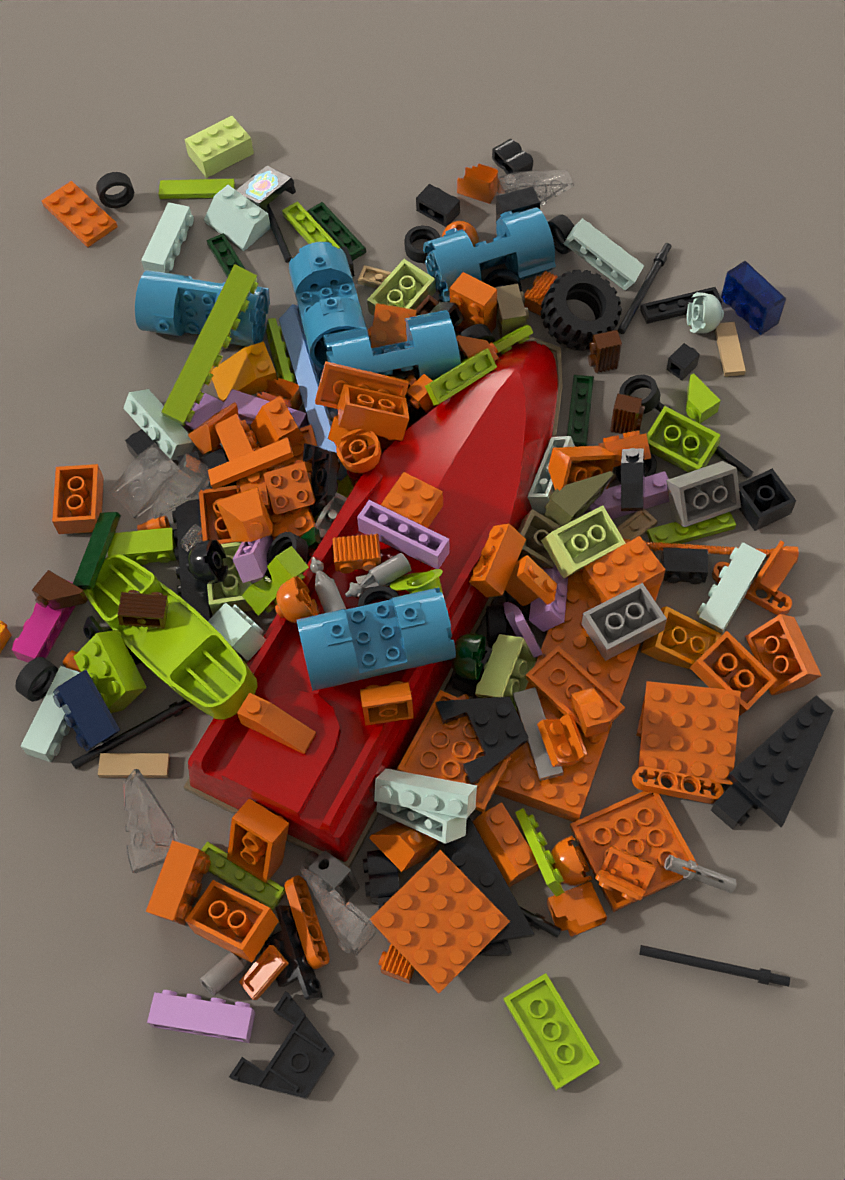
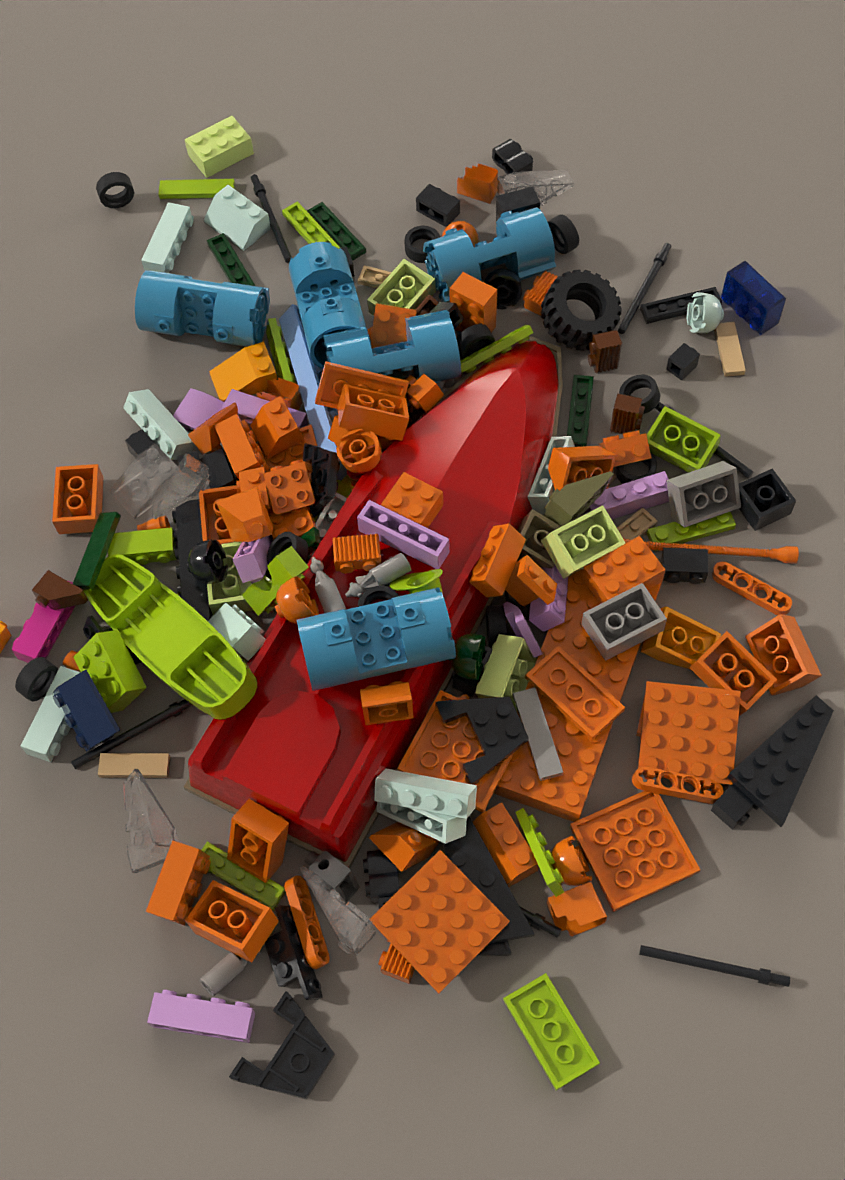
(79, 214): orange plate -> none
(143, 609): reddish brown brick -> none
(192, 537): clear plate -> none
(209, 345): lime brick -> none
(250, 463): orange tile -> none
(263, 972): orange tile -> none
(266, 187): panel -> none
(275, 723): orange slope -> none
(460, 376): lime plate -> none
(472, 346): orange slope -> none
(510, 309): dark tan brick -> none
(562, 740): orange bracket -> none
(590, 712): orange slope -> none
(603, 254): light aqua brick -> none
(625, 874): orange bracket -> none
(632, 479): black slope -> none
(700, 400): lime slope -> none
(724, 882): light grey pin -> none
(732, 587): light aqua brick -> none
(775, 569): orange panel -> none

